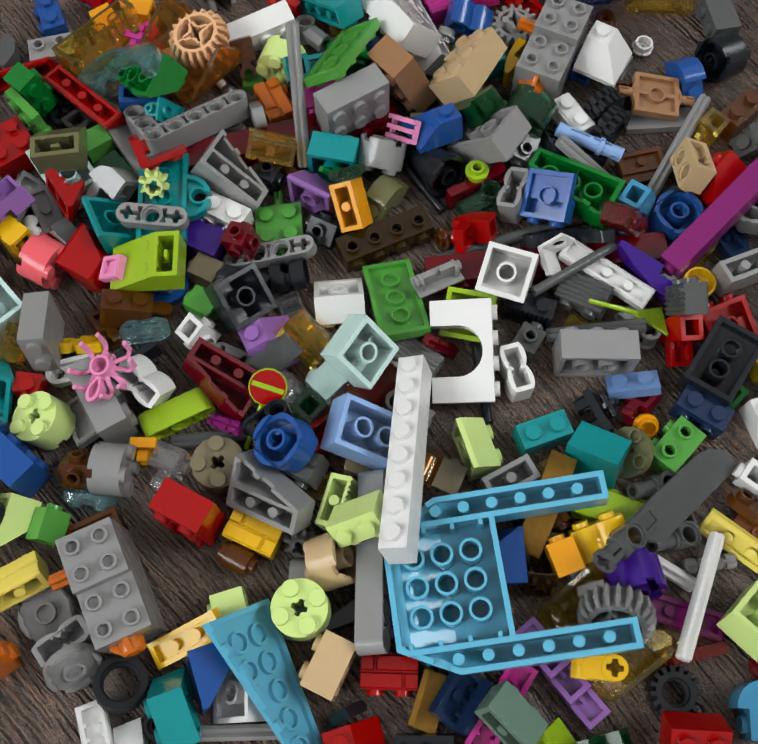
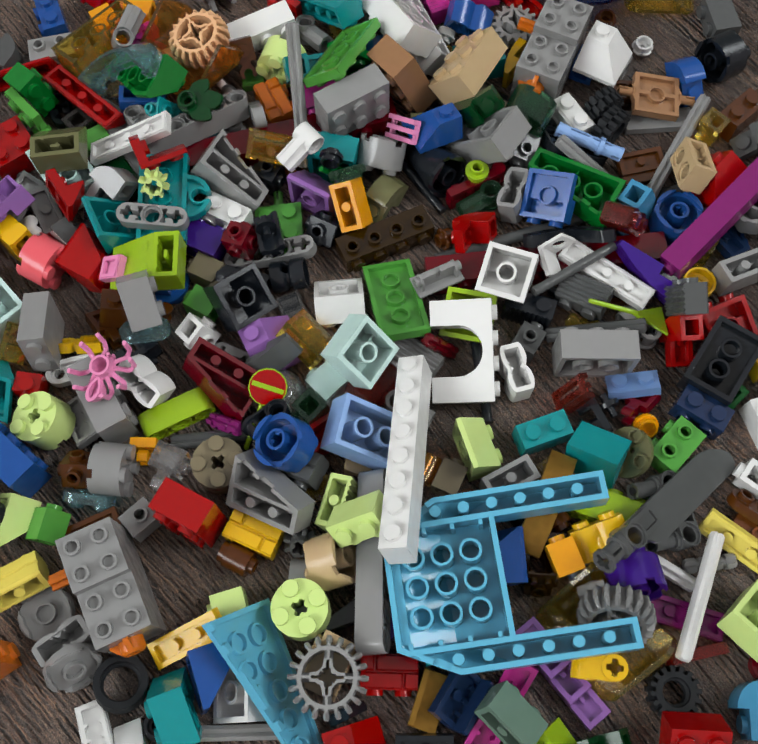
(118, 142): none -> white tile
(128, 25): none -> light grey piece
(139, 300): none -> light grey brick
(139, 520): none -> light grey brick
(201, 101): none -> dark green plate
(270, 235): none -> black hips
(303, 676): none -> light grey gear
(304, 142): none -> white piece
(331, 158): none -> black plate
(583, 388): none -> clear red tile

